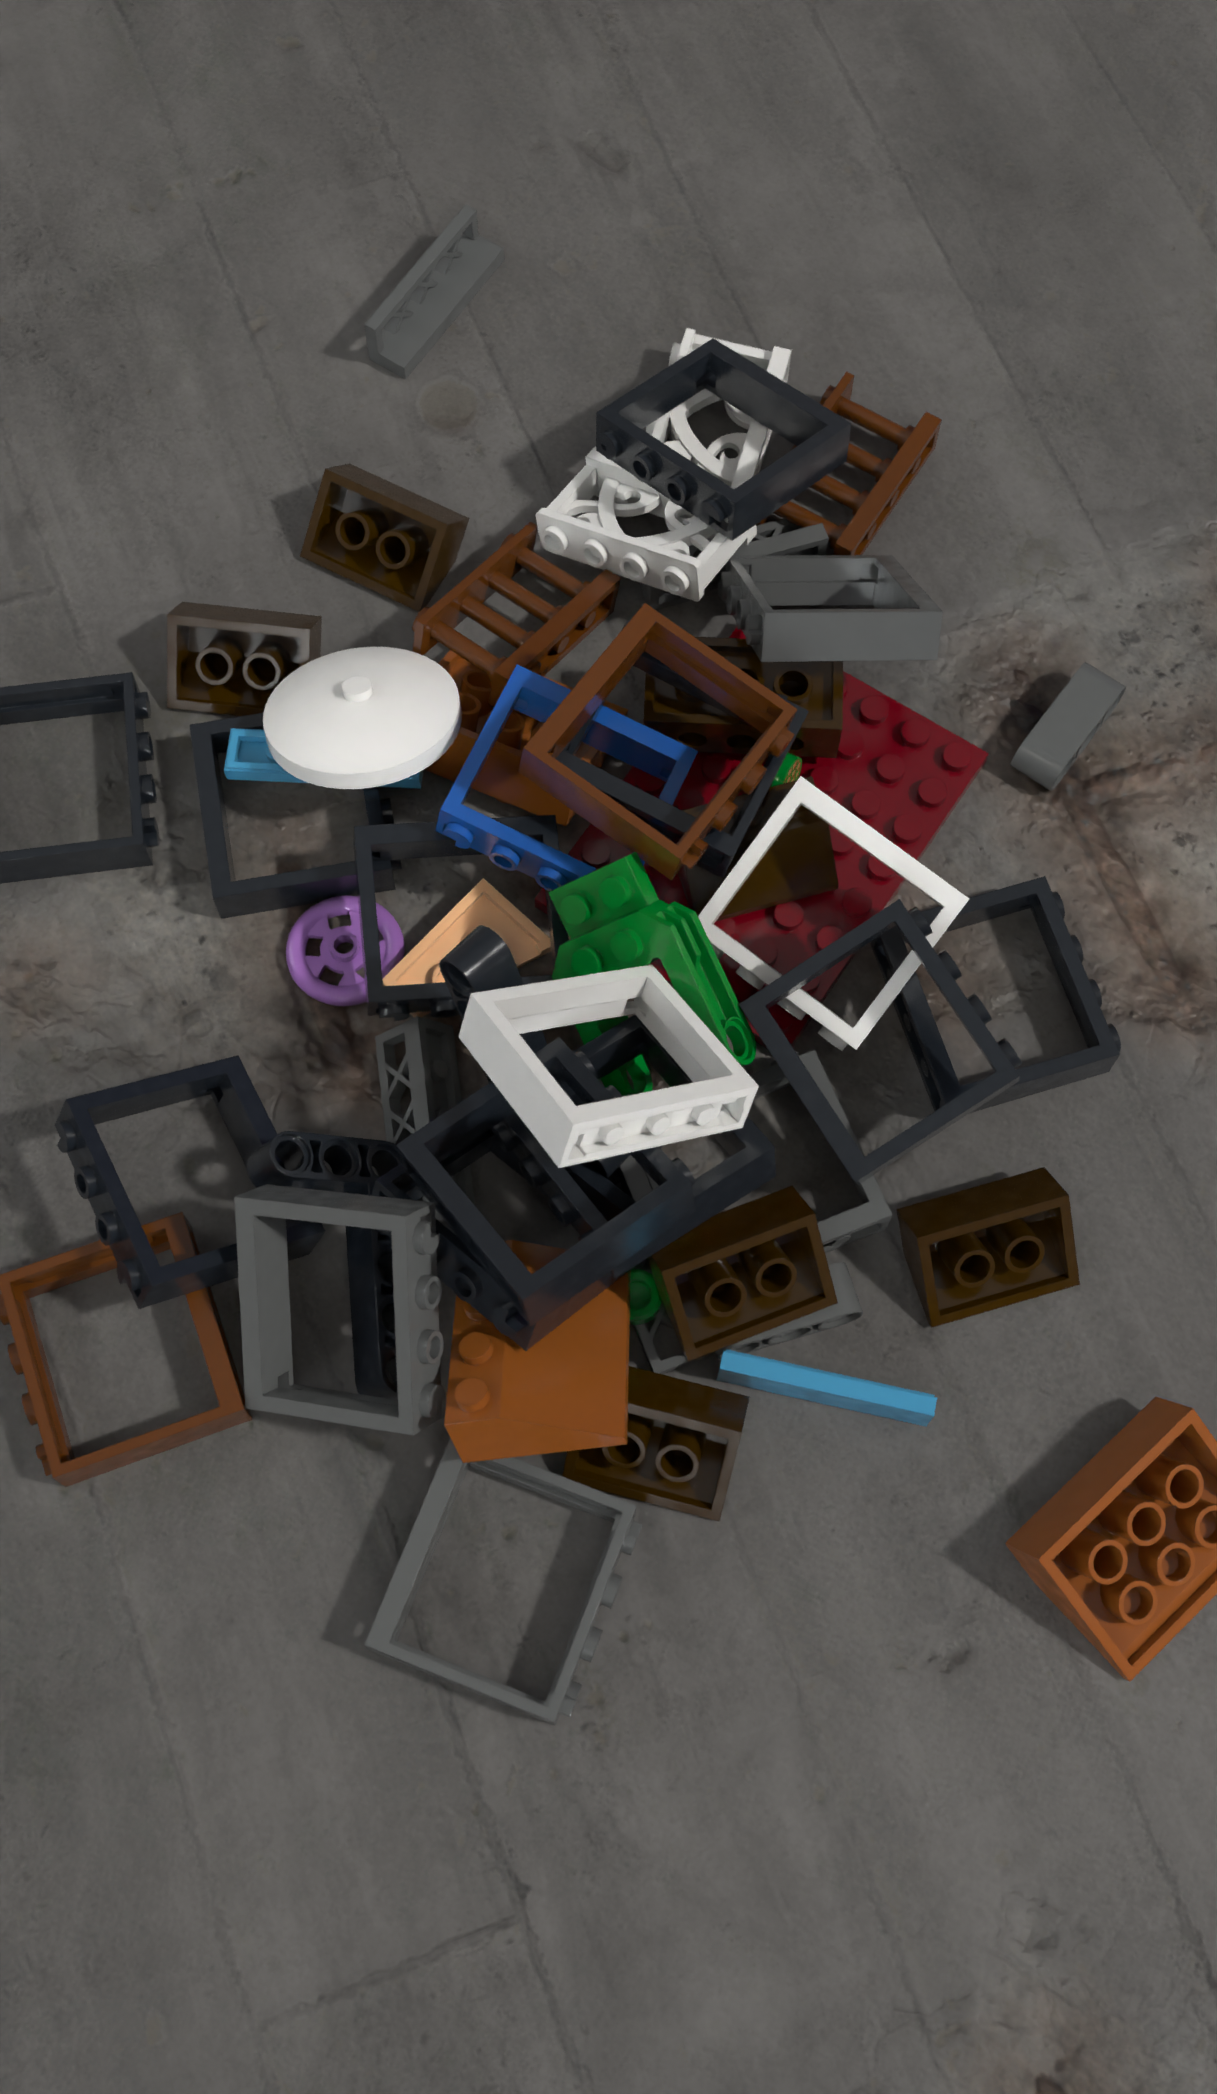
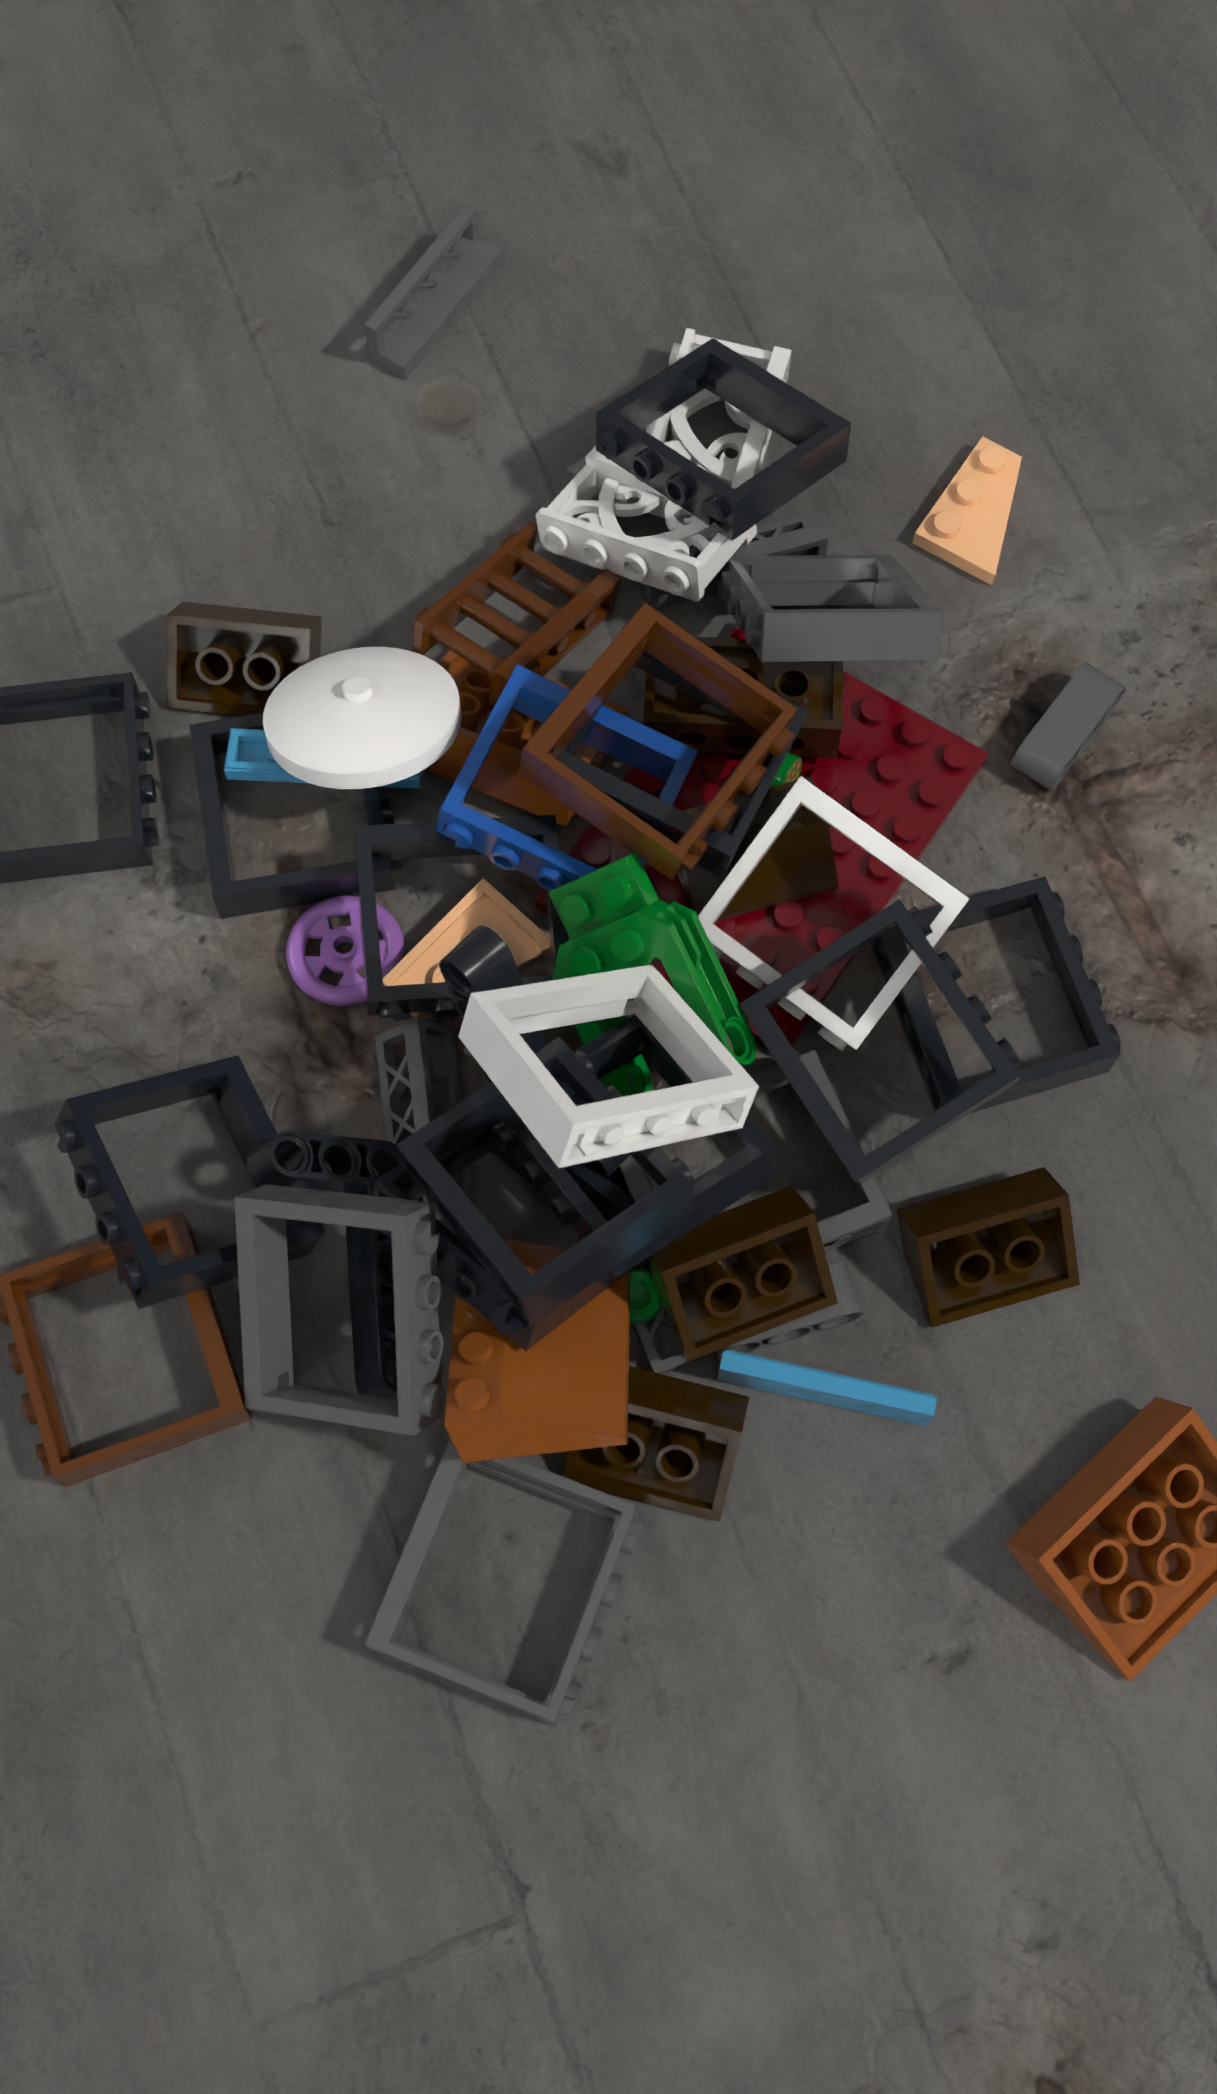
(382, 535): dark brown slope -> none
(891, 475): reddish brown fence -> none
(973, 512): none -> light nougat wing

